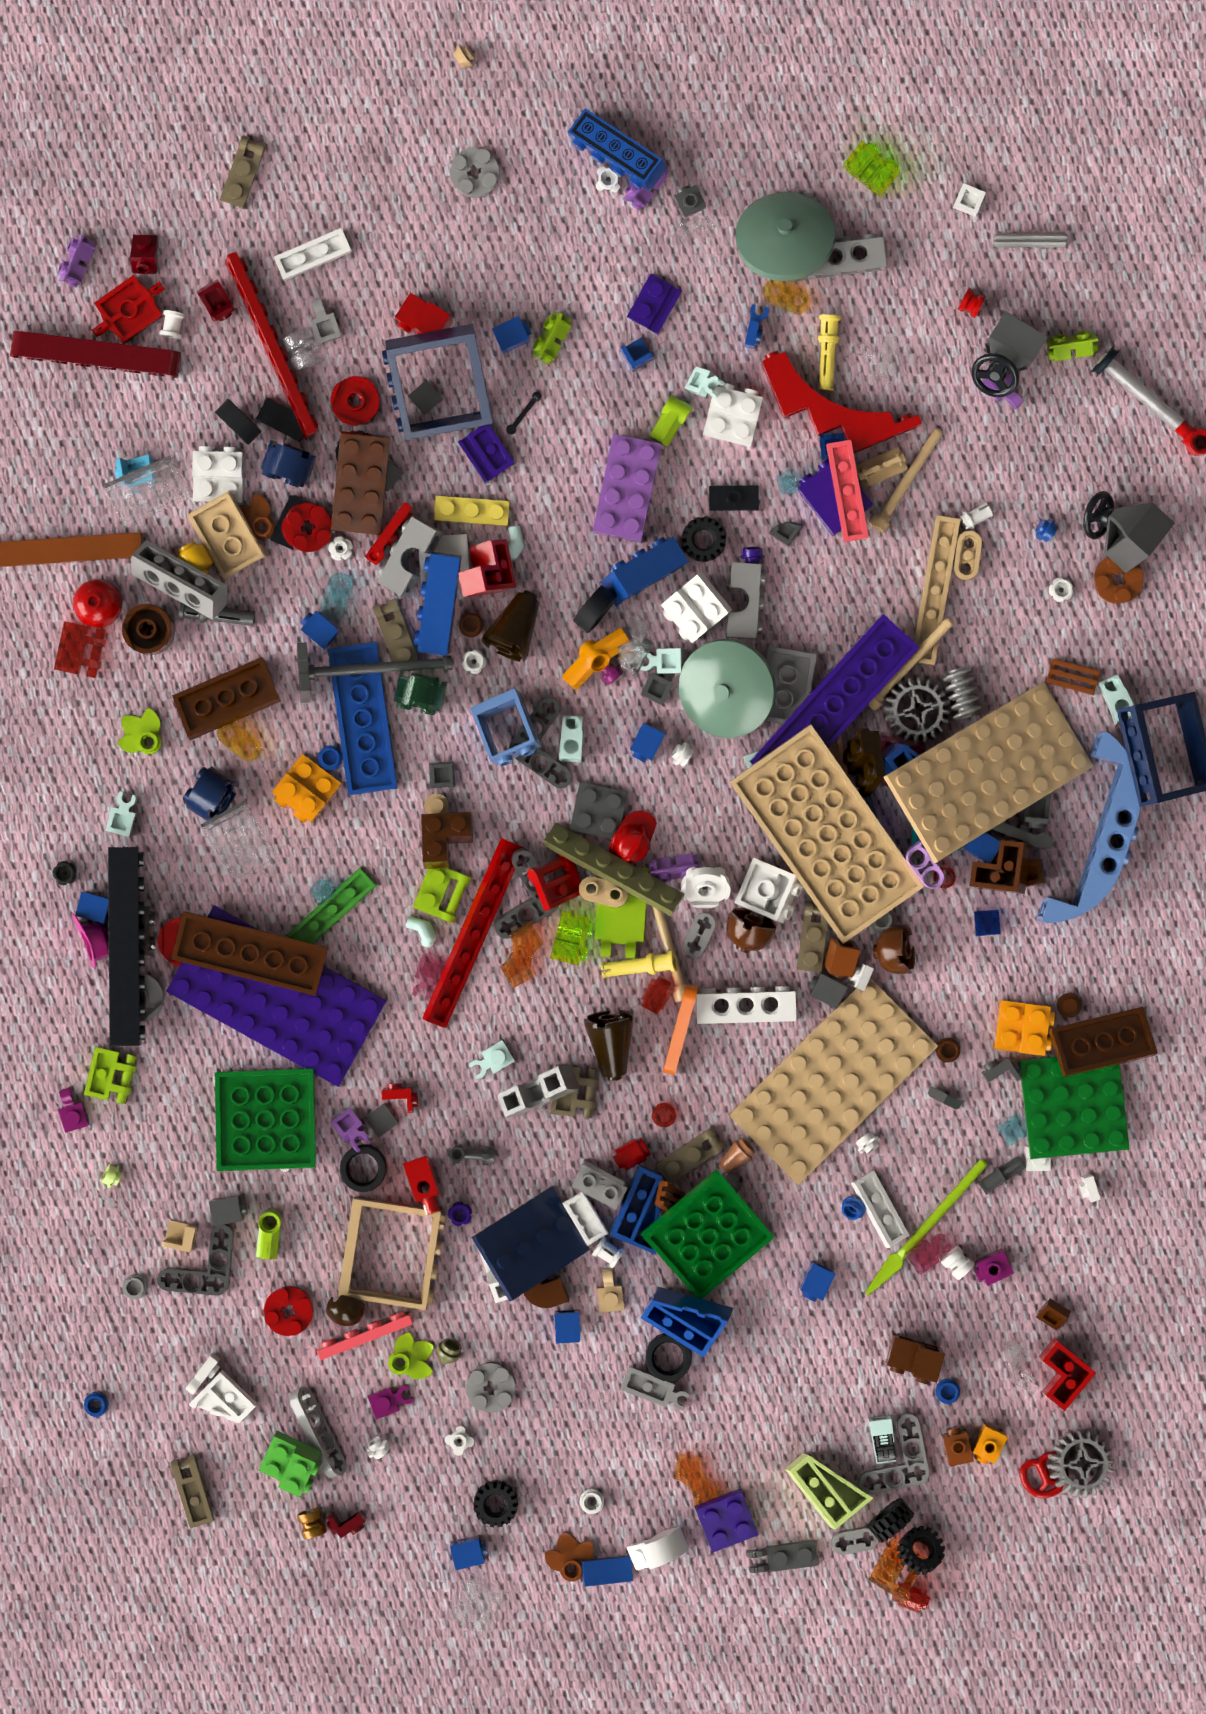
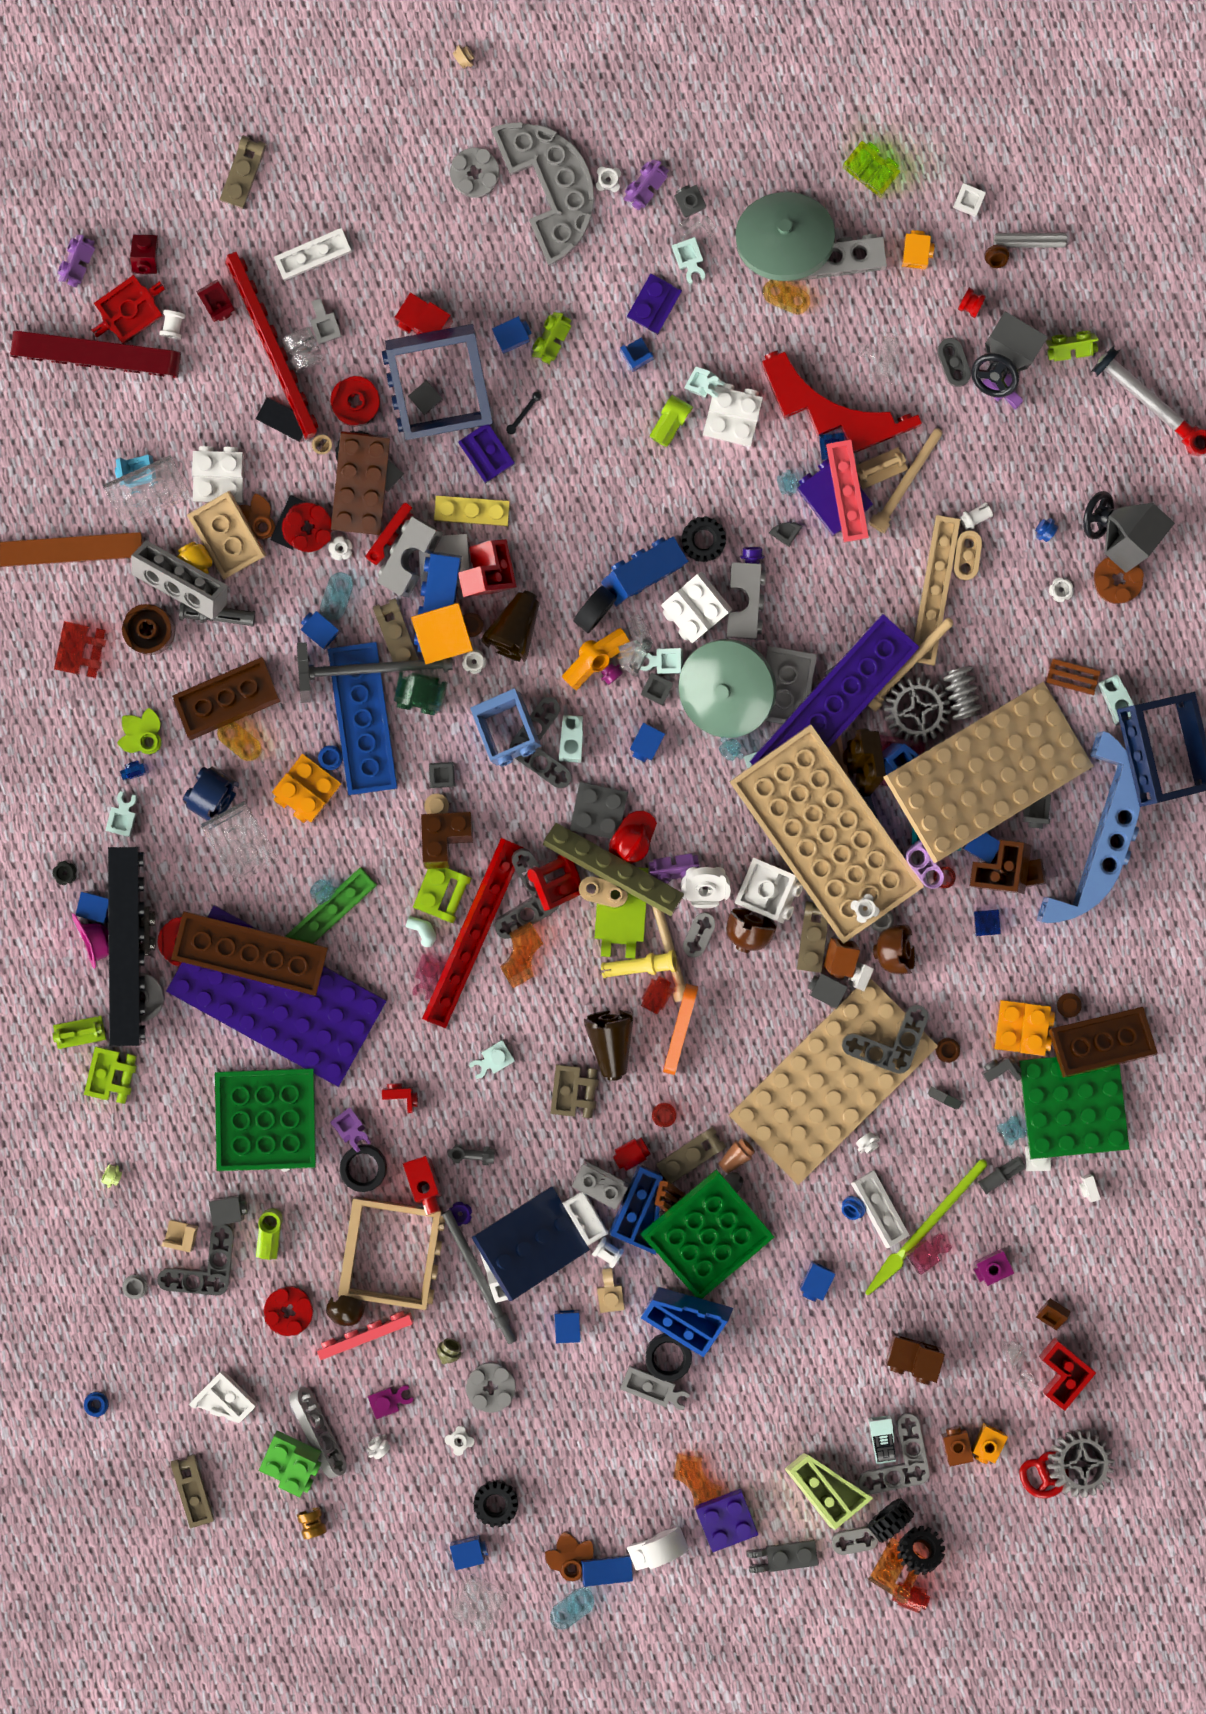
(72, 1114): magenta plate -> none
(79, 1032): none -> lime hinge
(97, 603): red cylinder -> none
(133, 770): none -> clear blue plate
(208, 1369): white plate -> none
(238, 421): black tyre -> none
(288, 463): dark blue brick -> none
(326, 447): none -> tan hinge
(353, 1524): dark red bracket -> none
(381, 1120): dark grey tile -> none
(414, 1355): lime plate -> none
(442, 633): none -> light orange tile
(500, 1319): none -> dark grey bar
(516, 544): light aqua arm -> none
(530, 1096): light grey arch -> none
(548, 1293): reddish brown brick -> none
(562, 178): none -> light grey plate
(571, 938): clear neon green brick -> none
(573, 1609): none -> clear light blue plate
(591, 1509): white plate -> none
(617, 150): blue brick -> none
(627, 488): medium lavender brick -> none
(681, 754): white plate -> none
(688, 256): none -> light aqua plate
(730, 748): none -> clear light blue plate
(734, 498): black plate -> none
(754, 334): blue plate -> none
(784, 1011): white brick -> none
(828, 340): light yellow pin -> none
(871, 910): none -> white plate
(890, 1053): none -> dark grey beam
(917, 250): none -> light orange brick
(947, 1391): blue plate -> none
(953, 363): none -> dark grey plate
(957, 1262): white wheel -> none
(997, 256): none -> reddish brown plate
(1024, 835): dark grey hinge -> none

